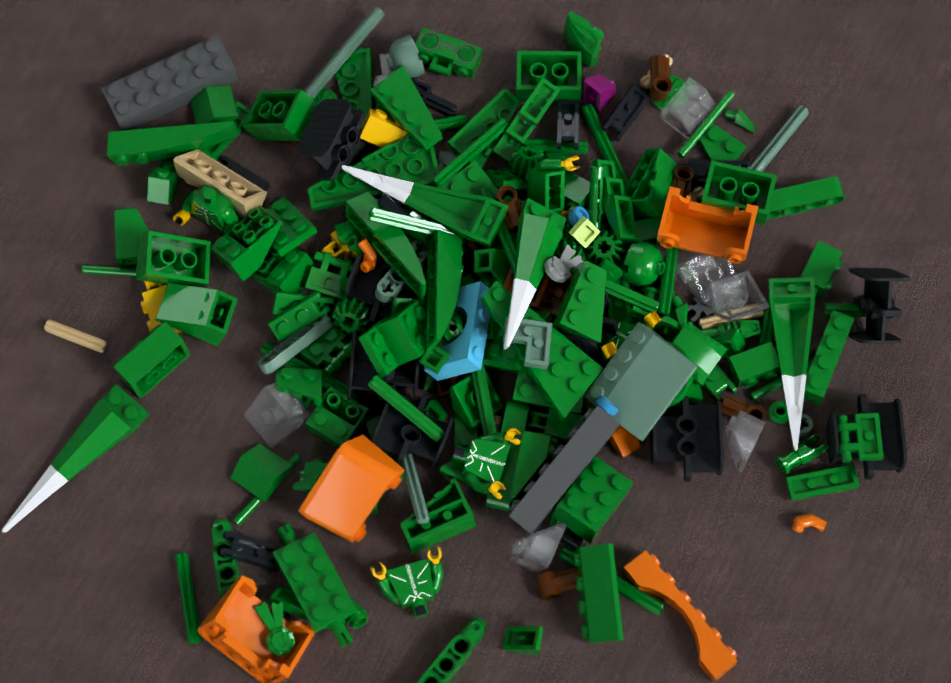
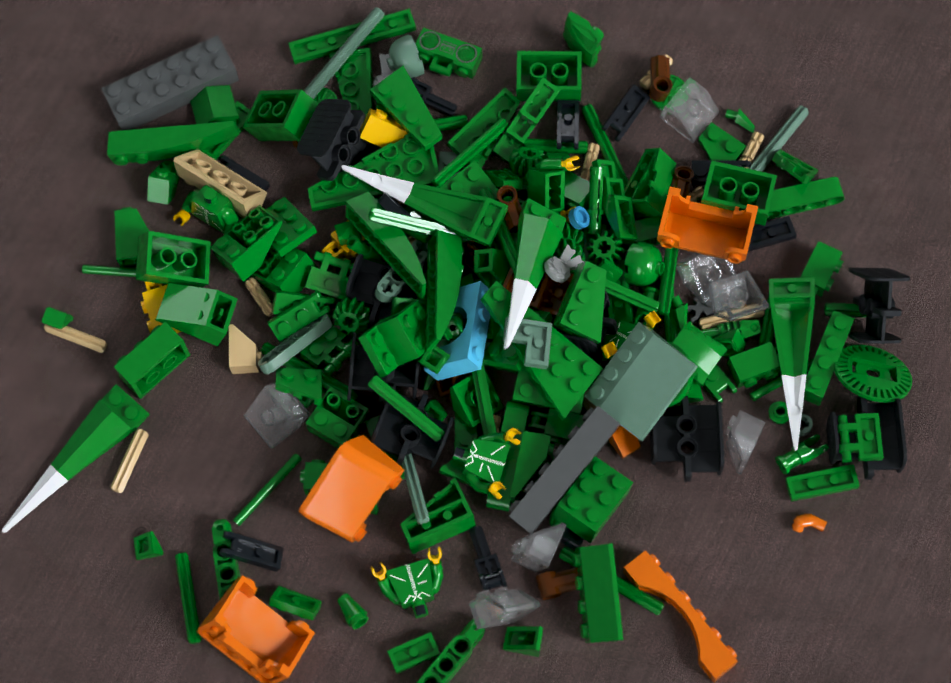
(56, 318): none -> green slope
(129, 461): none -> tan axle
(147, 546): none -> green slope
(242, 352): none -> tan slope
(259, 296): none -> tan axle
(260, 471): green slope -> none
(279, 639): green piece -> none
(306, 484): green bar -> none
(315, 584): green plate -> none
(331, 41): none -> green plate
(370, 256): orange arm -> none
(413, 652): none -> green plate
(487, 565): none -> black connector
(501, 607): none -> clear slope
(584, 232): yellowish green plate -> none
(592, 153): none -> tan axle
(598, 91): magenta slope -> none
(607, 405): dark azure tile -> none
(666, 326): green piece -> none
(705, 124): green bar -> none
(732, 406): reddish brown piece -> none
(752, 147): none -> tan axle
(772, 233): none -> black hinge
(794, 166): none -> green wing
(870, 387): none -> green piece

